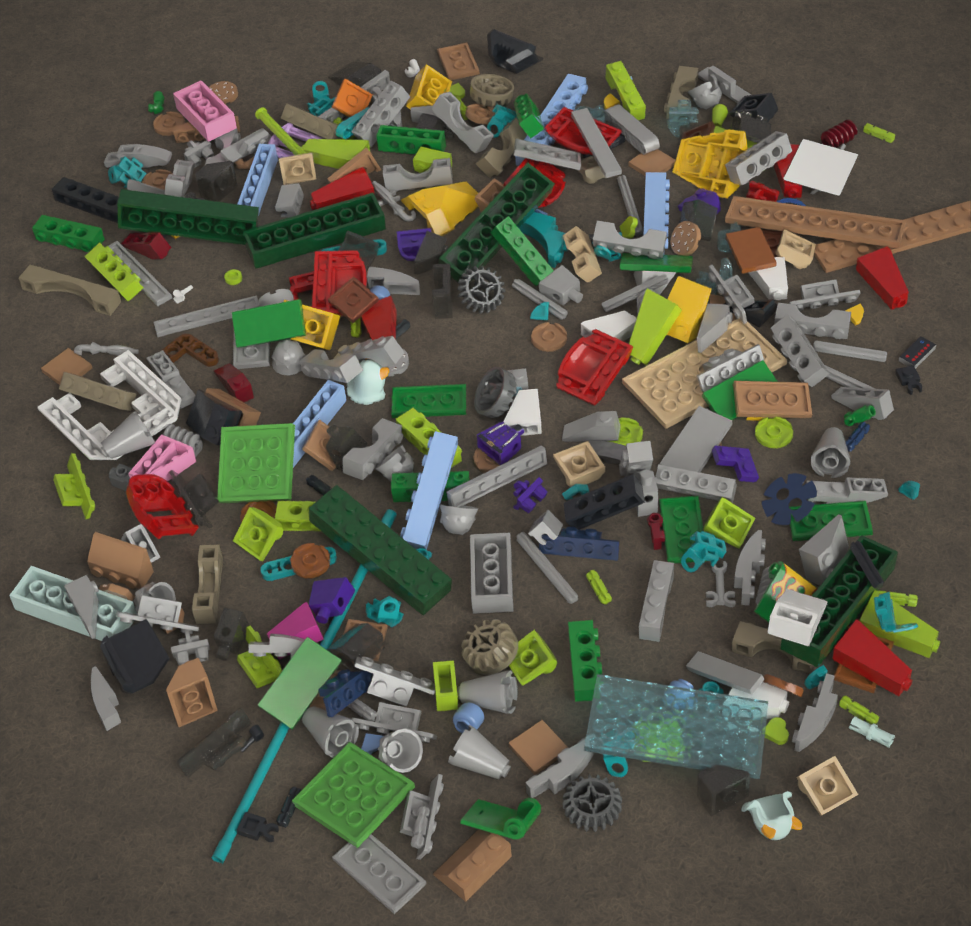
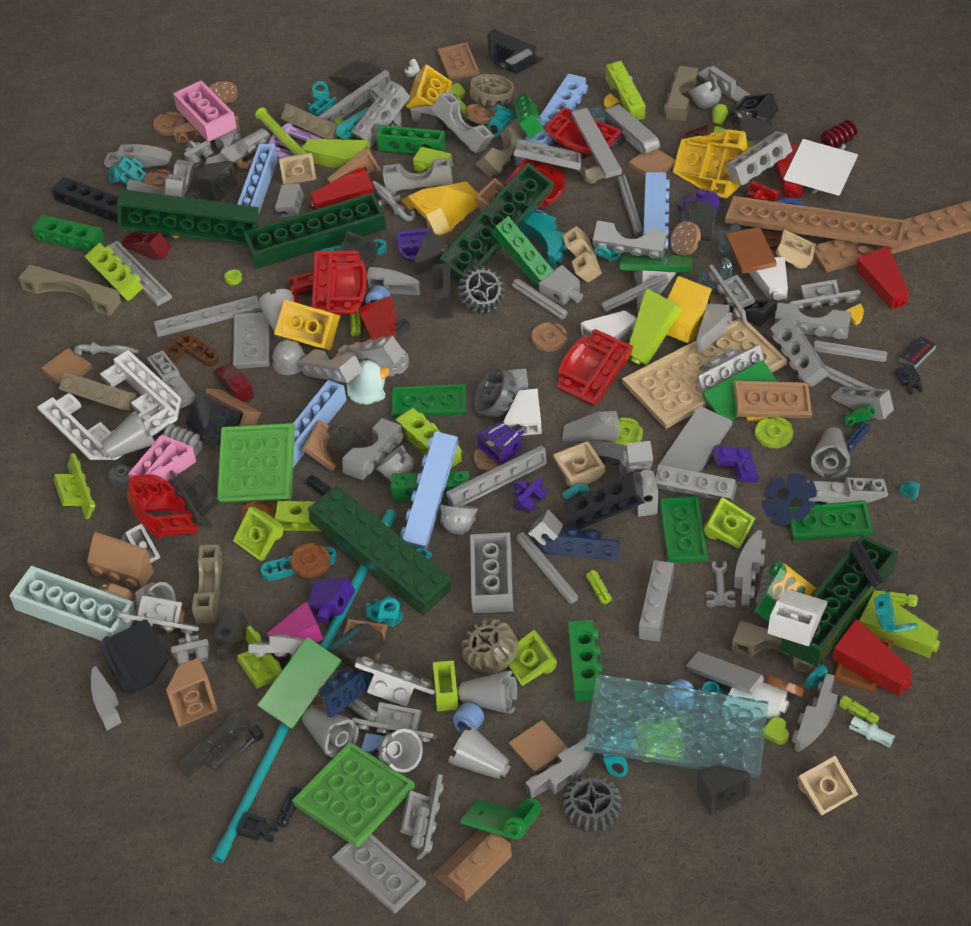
(85, 601): light grey slope -> none
(158, 100): green arm -> none
(179, 295): white hand -> none
(268, 323): green tile -> none
(351, 99): orange tile -> none
(353, 299): copper tile -> none
(541, 312): teal tile -> none
(628, 227): lime tile -> none
(655, 521): dark red plate -> none
(675, 120): clear light blue piece -> none
(699, 550): teal piece -> none
(773, 815): light aqua hair -> none
(824, 551): light grey slope -> none
(879, 133): lime axle -> none

